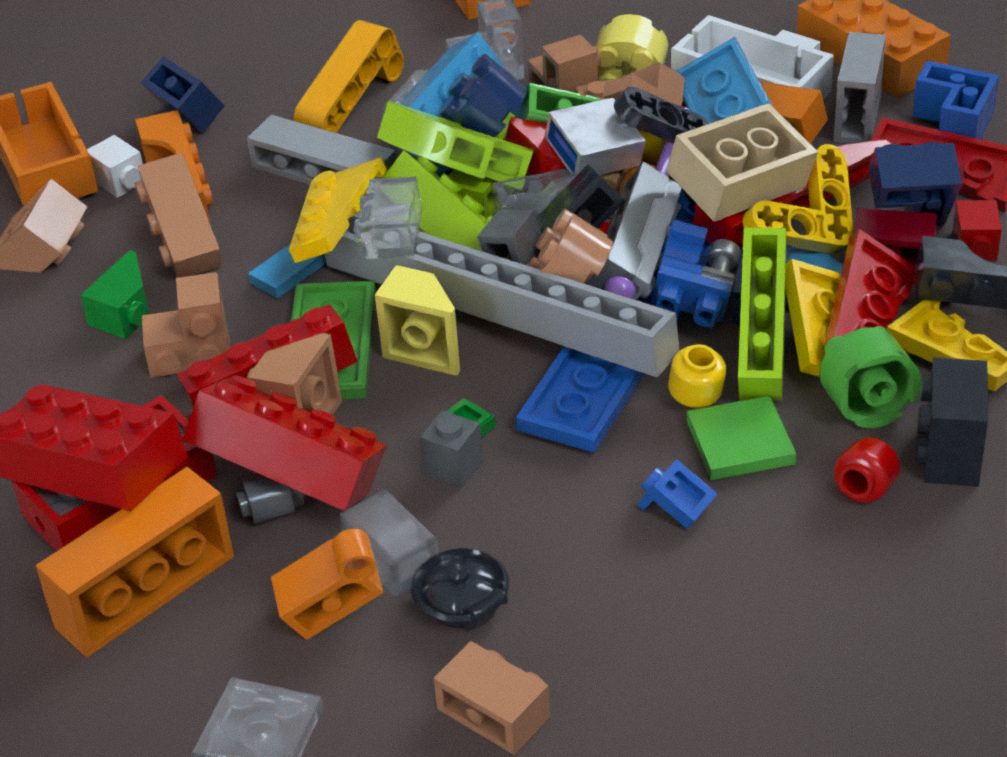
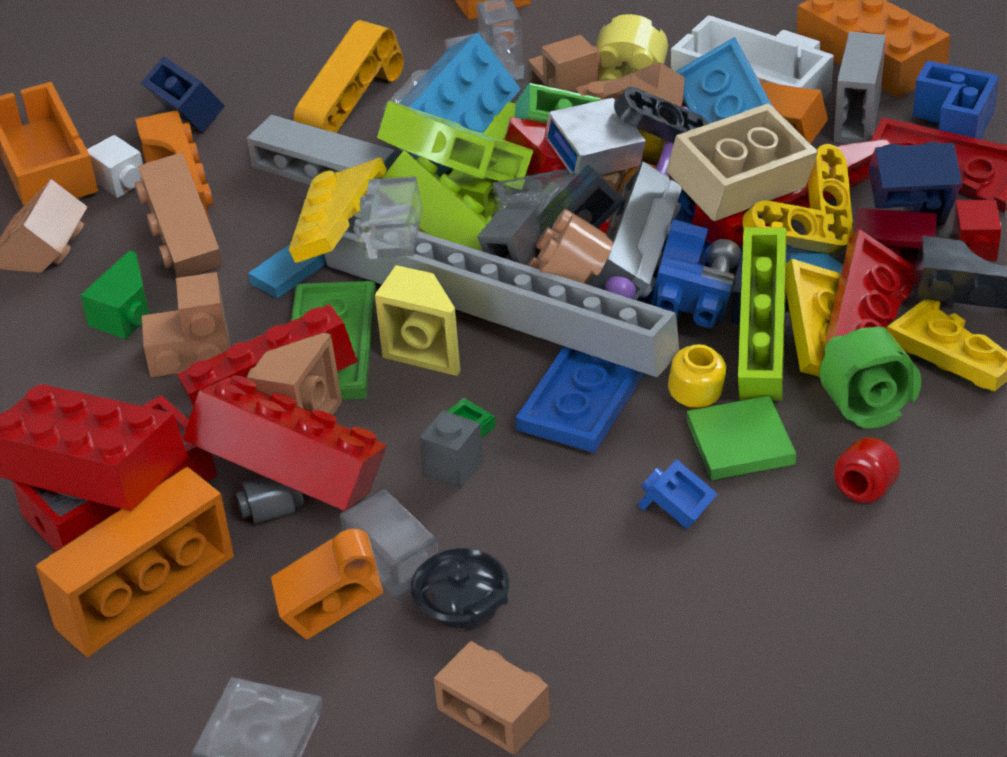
(484, 97): dark blue brick -> none
(953, 421): black brick -> none

